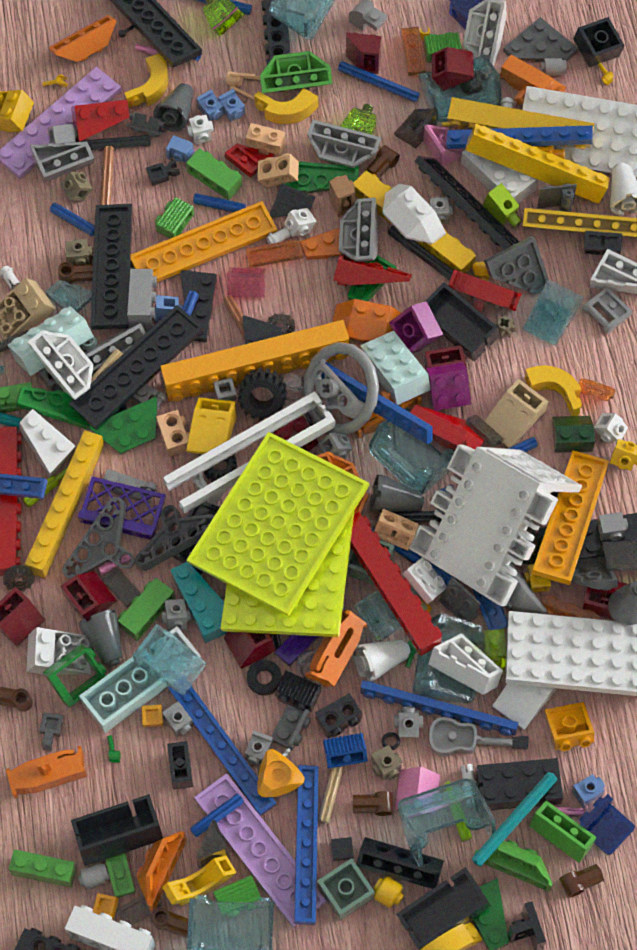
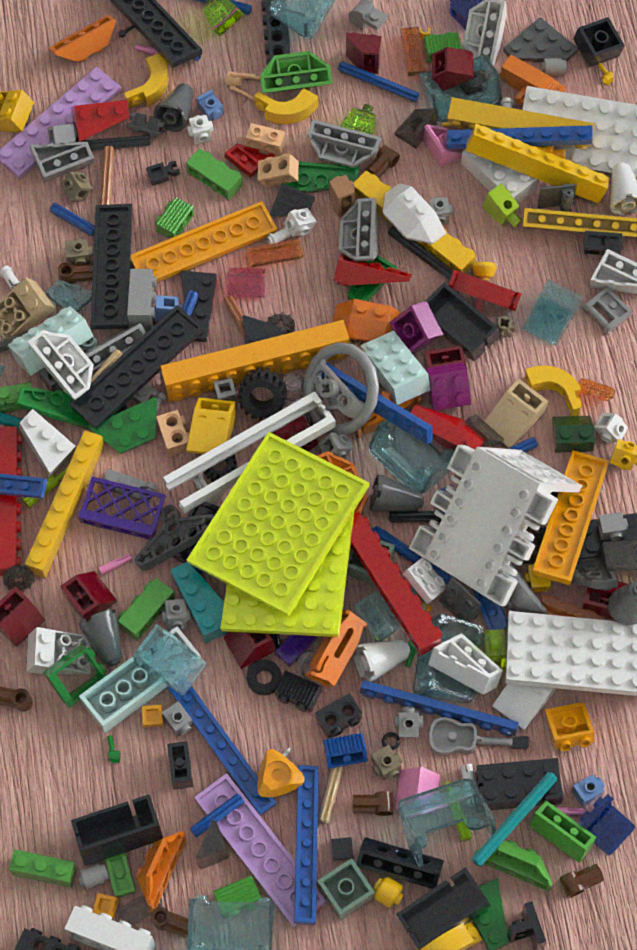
(47, 772): orange piece -> none
(50, 726): dark grey plate -> none
(58, 80): yellow hand -> none
(108, 535): dark grey beam -> none
(121, 586): clear smoke tile -> none
(179, 149): medium blue brick -> none
(201, 882): yellow arch -> none
(217, 203): blue axle -> none
(232, 105): medium blue brick -> none
(259, 739): light grey brick -> none
(290, 727): dark grey bracket -> none
(322, 245): orange wing -> none
(395, 529): light nougat brick -> none
(466, 201): black plate -> none
(519, 266): dark grey plate -> none

